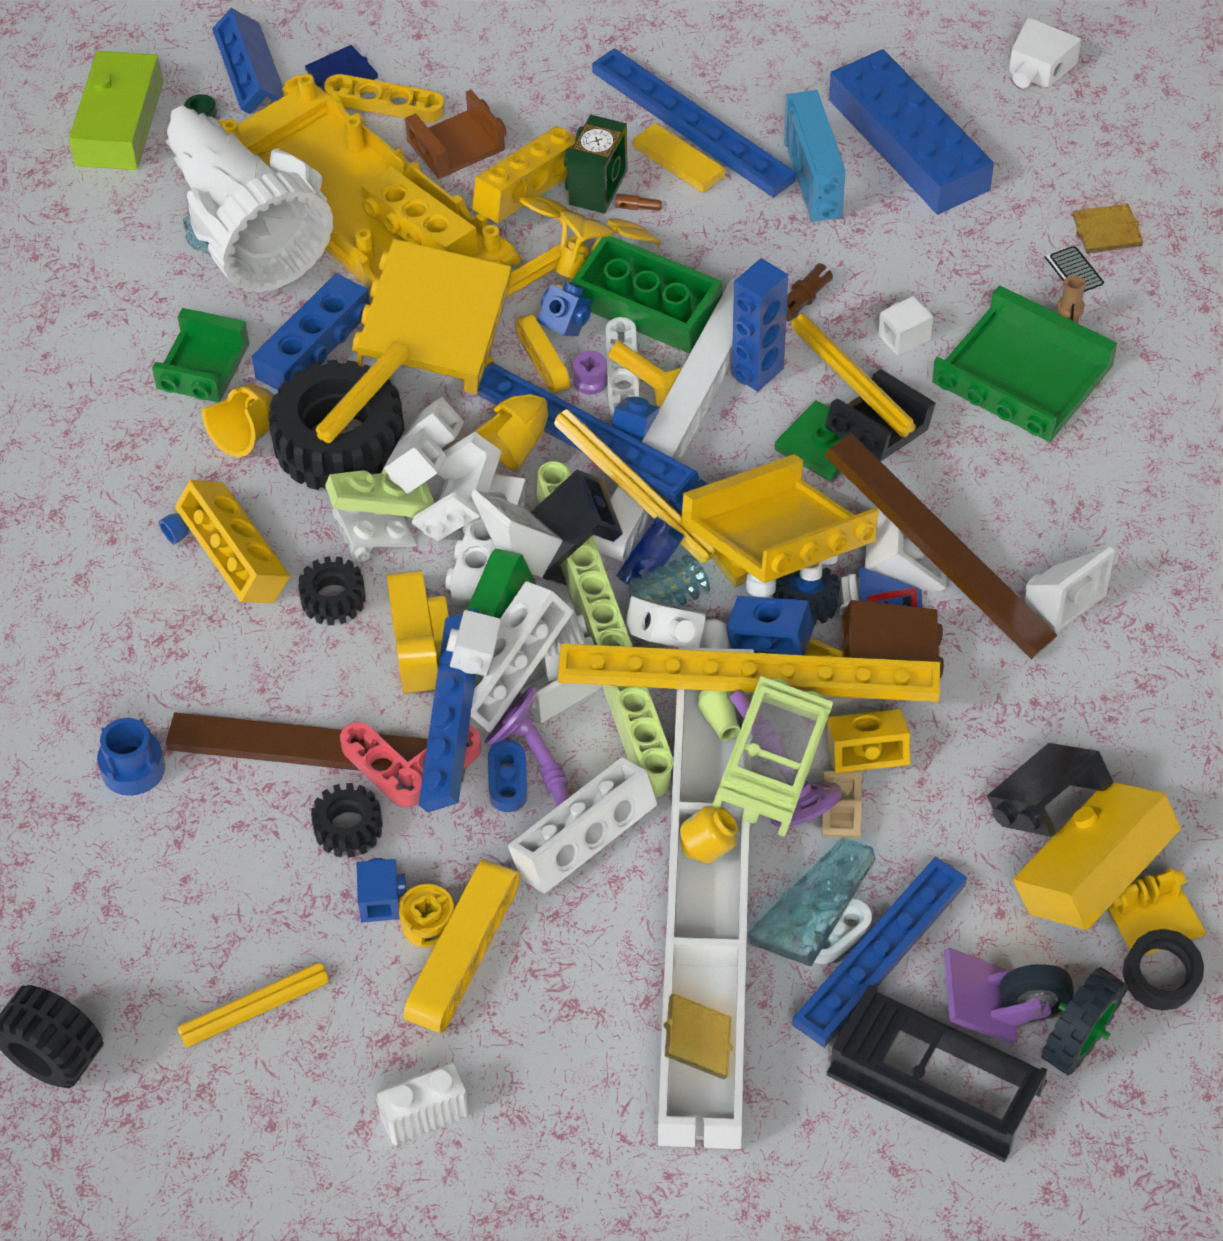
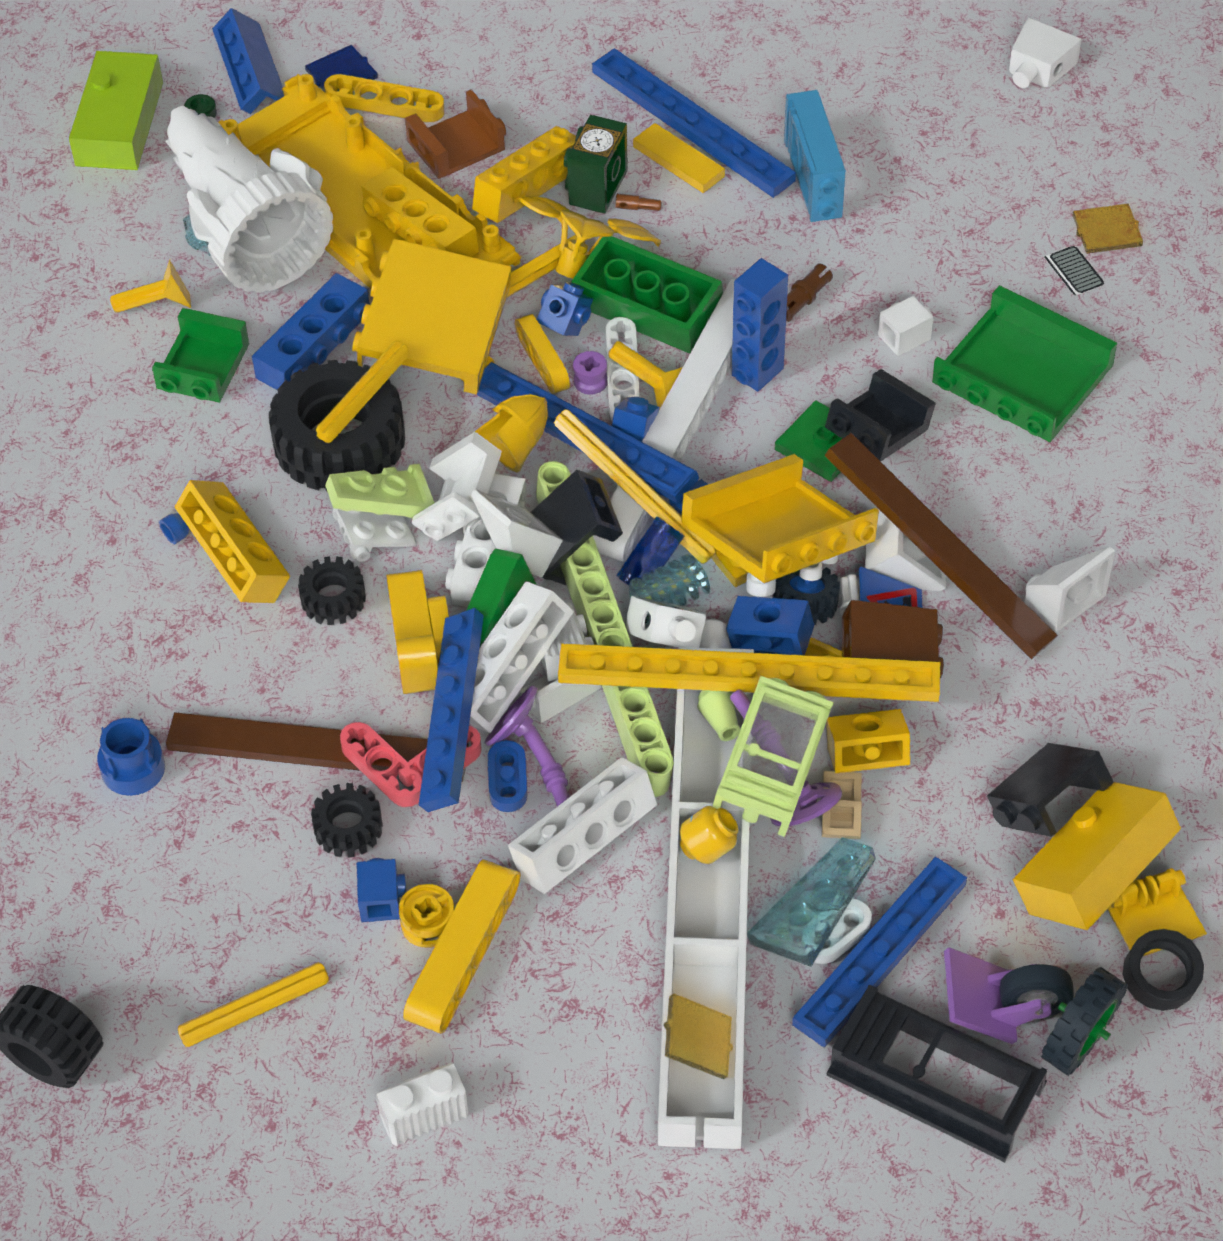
(170, 287): none -> yellow piece
(239, 420): yellow helmet -> none
(419, 449): white arch -> none
(473, 643): white brick -> none
(853, 375): yellow axle -> none
(911, 131): blue brick -> none
(1071, 302): medium nougat pin -> none

